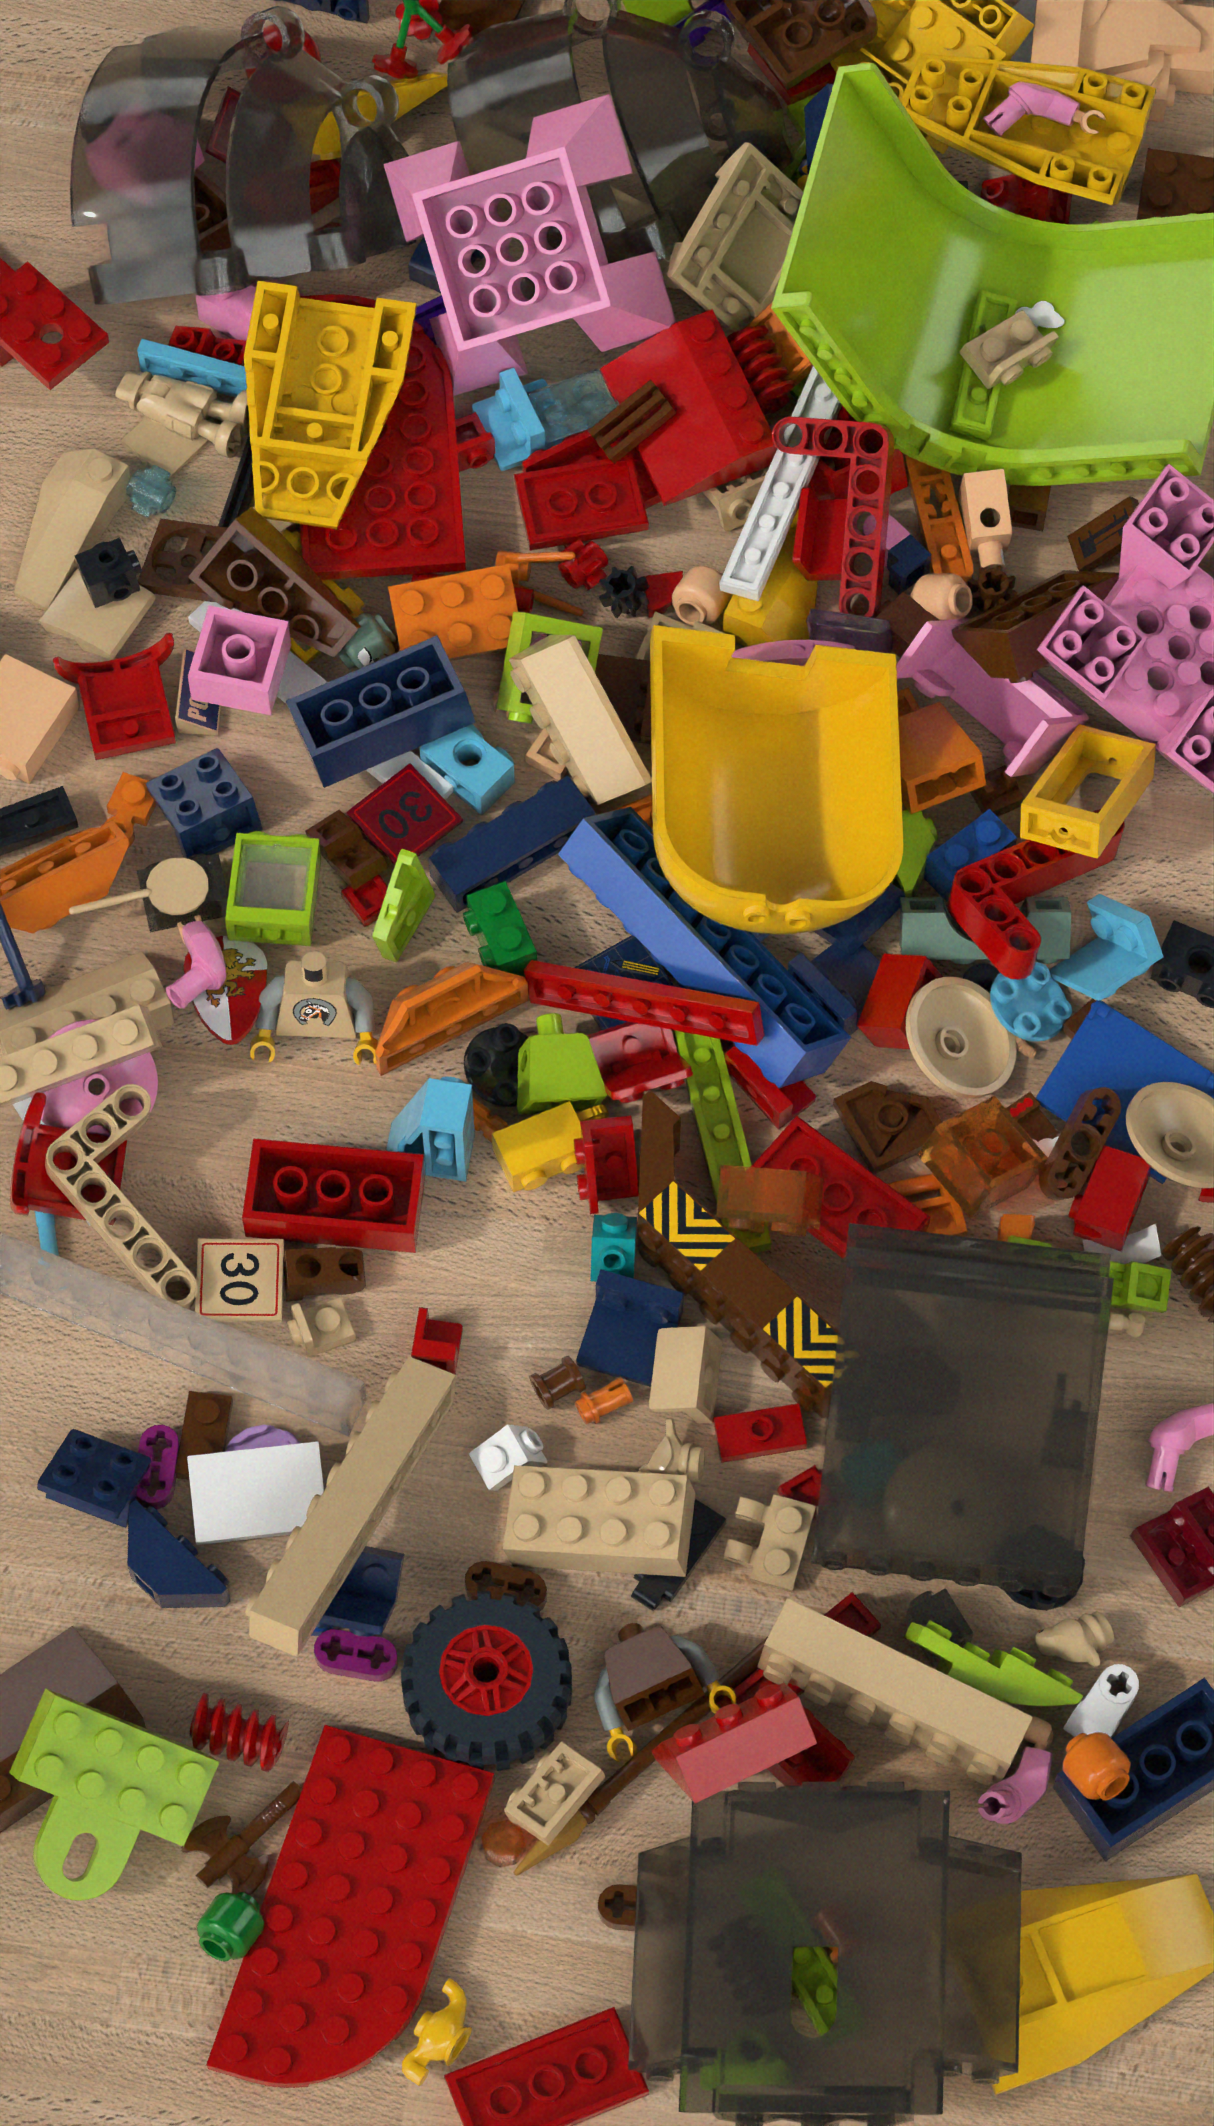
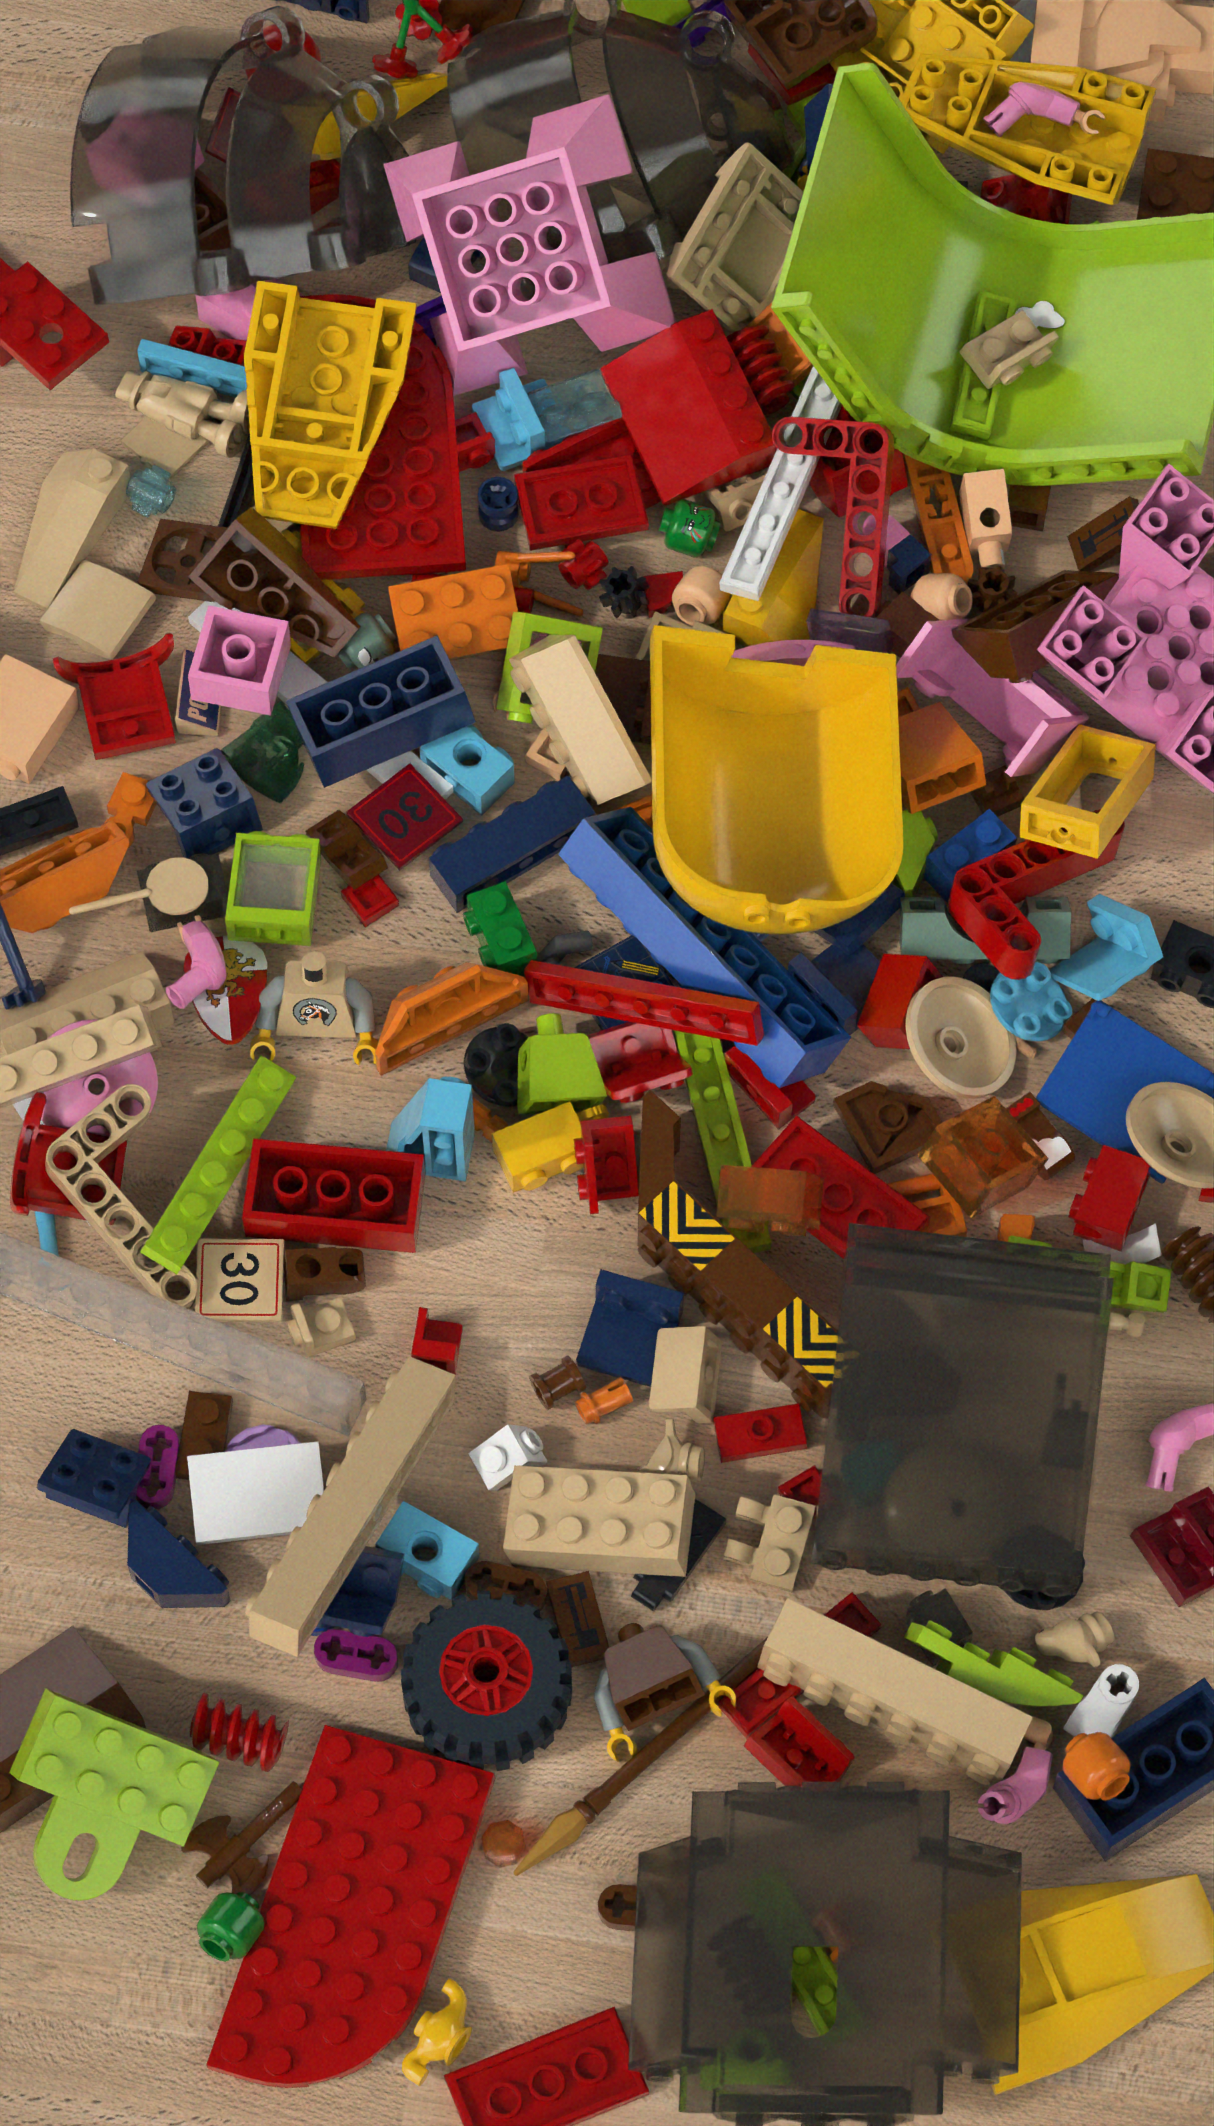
(109, 572): black brick -> none
(218, 1165): none -> lime plate
(268, 754): none -> clear green brick
(403, 906): lime wing -> none
(413, 1530): none -> medium azure brick
(498, 504): none -> dark blue wheel
(553, 1793): tan bracket -> none
(565, 944): none -> dark grey arm
(578, 1618): none -> reddish brown tile
(613, 1245): teal brick -> none
(624, 410): reddish brown tile -> none
(689, 528): none -> green head
(736, 1742): slope -> none
(819, 537): red panel -> none
(1077, 1175): reddish brown beam -> none

